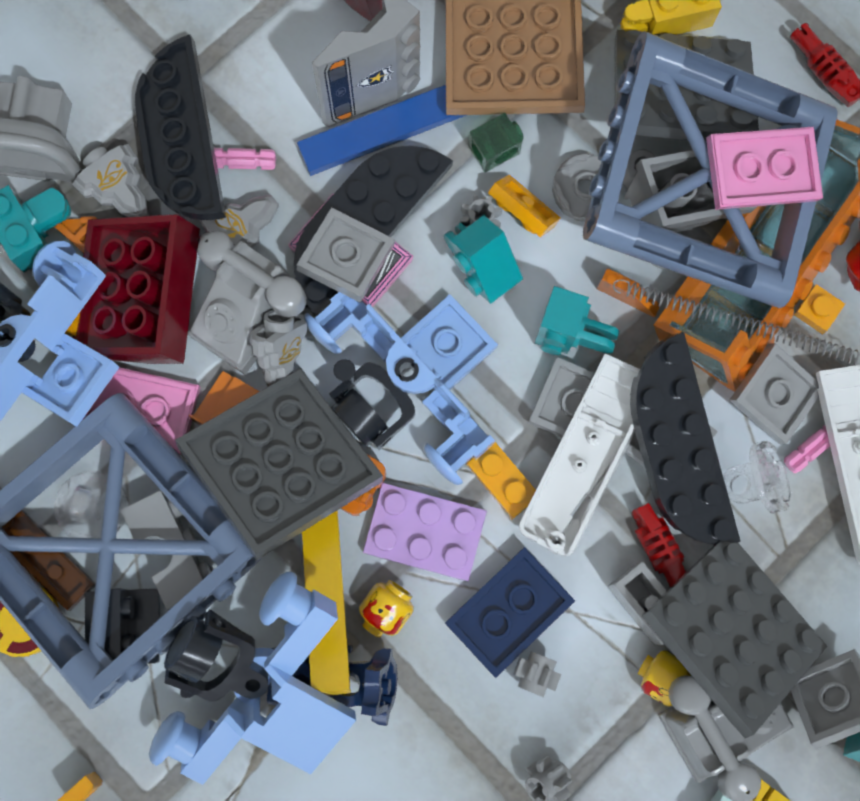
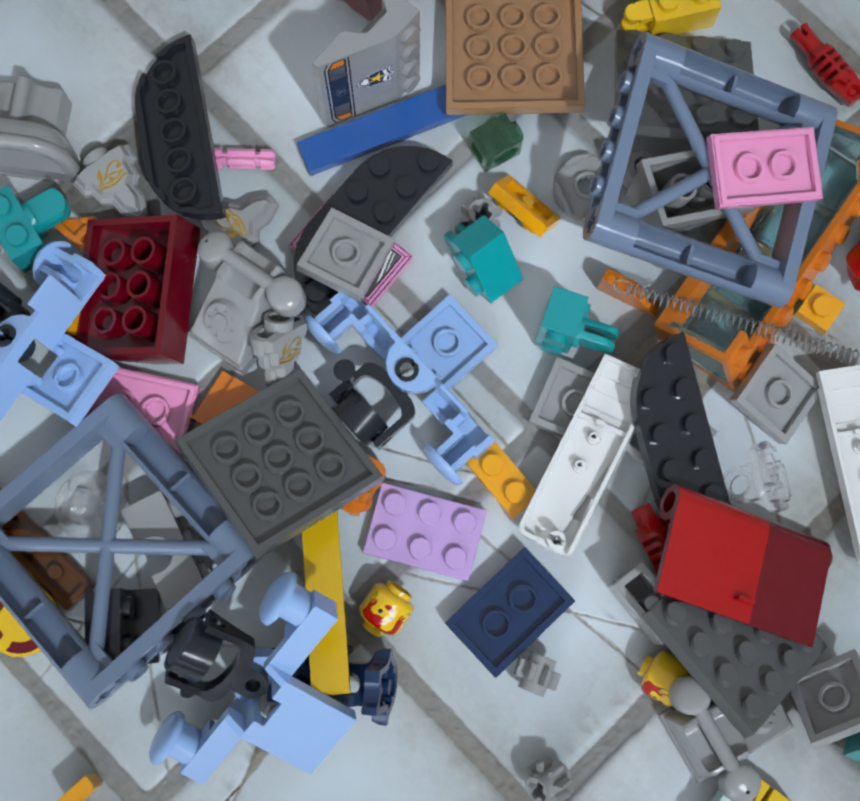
(742, 565): none -> door
(808, 451): bright pink axle -> none

